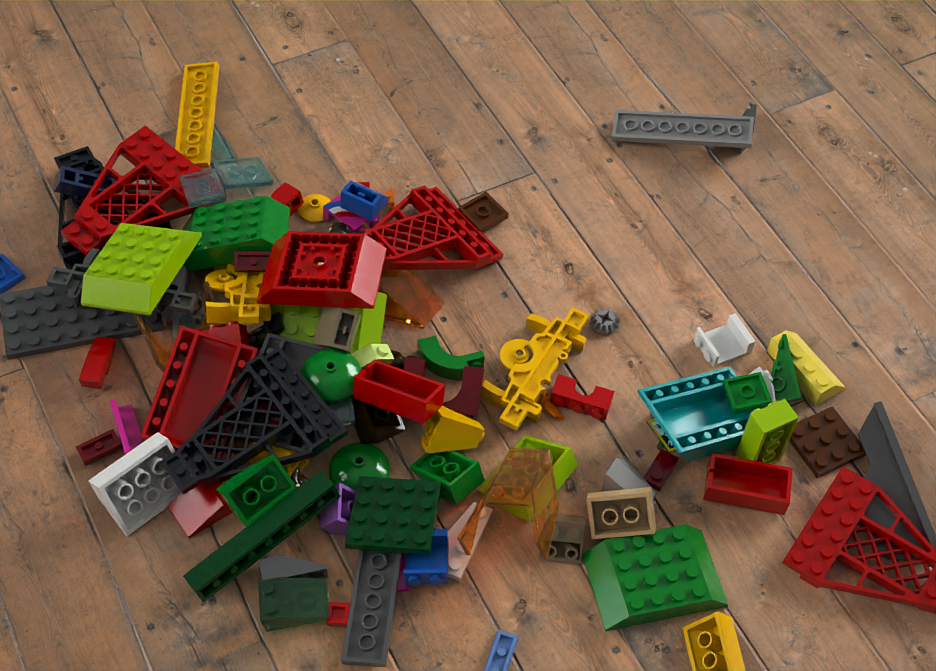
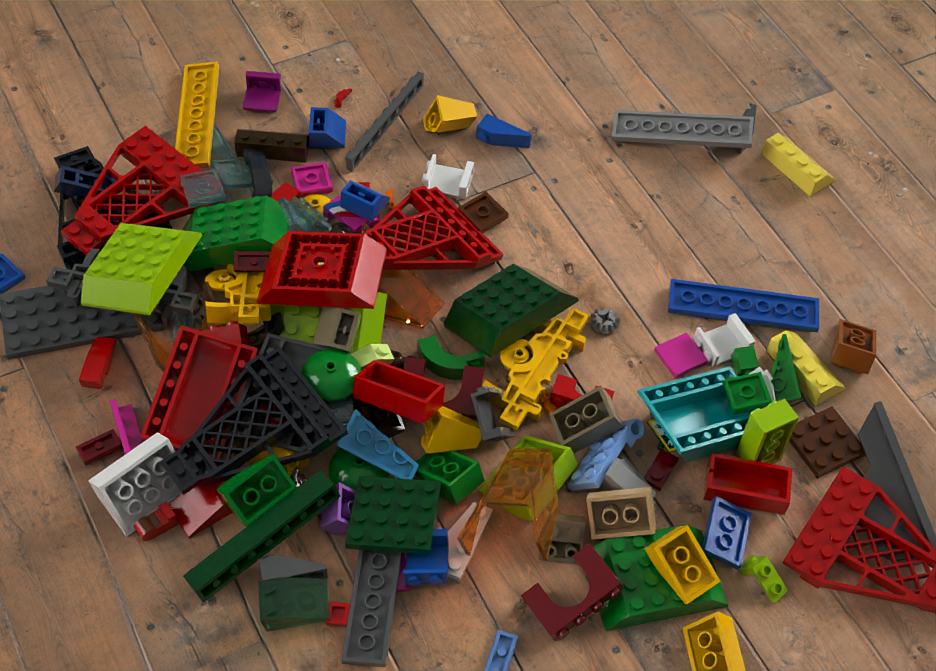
(156, 522): none -> red leg
(259, 172): none -> black slope
(262, 91): none -> magenta bracket
(273, 144): none -> dark brown slope
(297, 220): none -> clear light blue tile
(311, 212): none -> clear light blue plate
(312, 179): none -> dark pink tile
(326, 129): none -> blue slope
(340, 96): none -> red piece
(375, 448): none -> dark azure wing
(382, 123): none -> dark grey plate
(449, 115): none -> yellow slope
(449, 180): none -> white panel
(485, 415): none -> dark grey panel
(500, 133): none -> blue slope
(506, 308): none -> dark green slope
(560, 619): none -> dark red arch
(586, 420): none -> dark tan brick
(602, 455): none -> light blue hinge
(680, 355): none -> dark pink tile
(683, 563): none -> yellow slope
(726, 532): none -> blue plate
(744, 360): none -> green brick
(749, 305): none -> blue plate
(766, 576): none -> lime bracket
(796, 164): none -> light yellow slope
(854, 347): none -> dark orange slope

